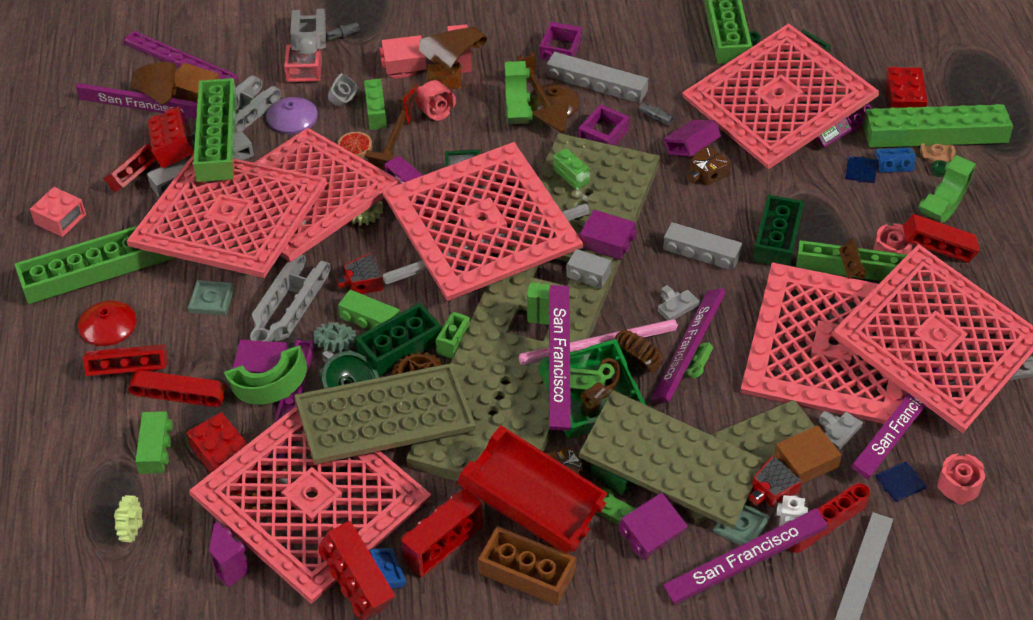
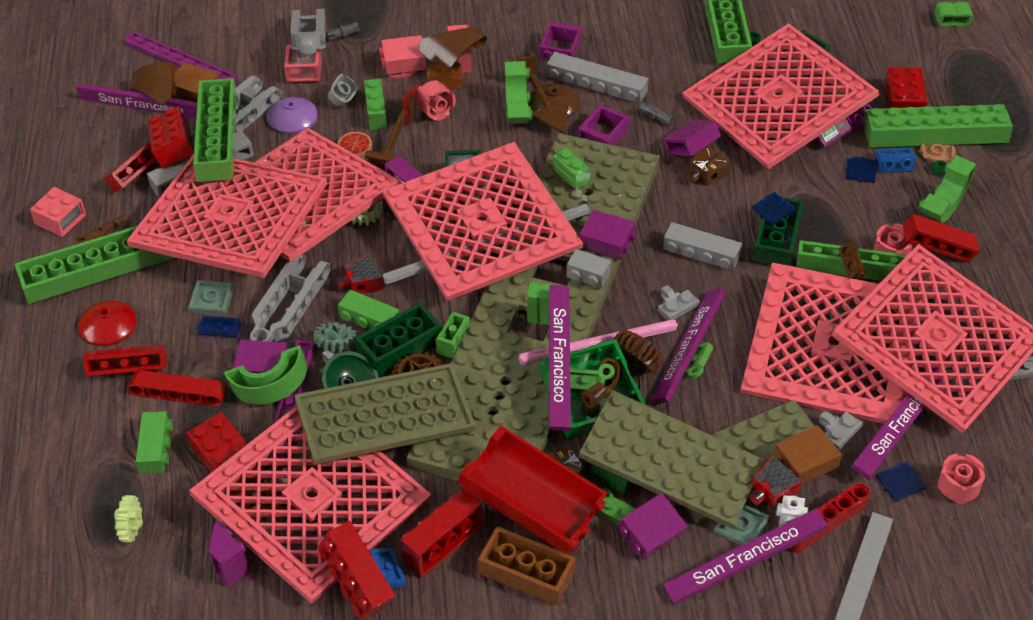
(105, 229): none -> reddish brown piece
(219, 326): none -> clear blue plate
(773, 208): none -> clear blue piece
(953, 14): none -> bright green brick

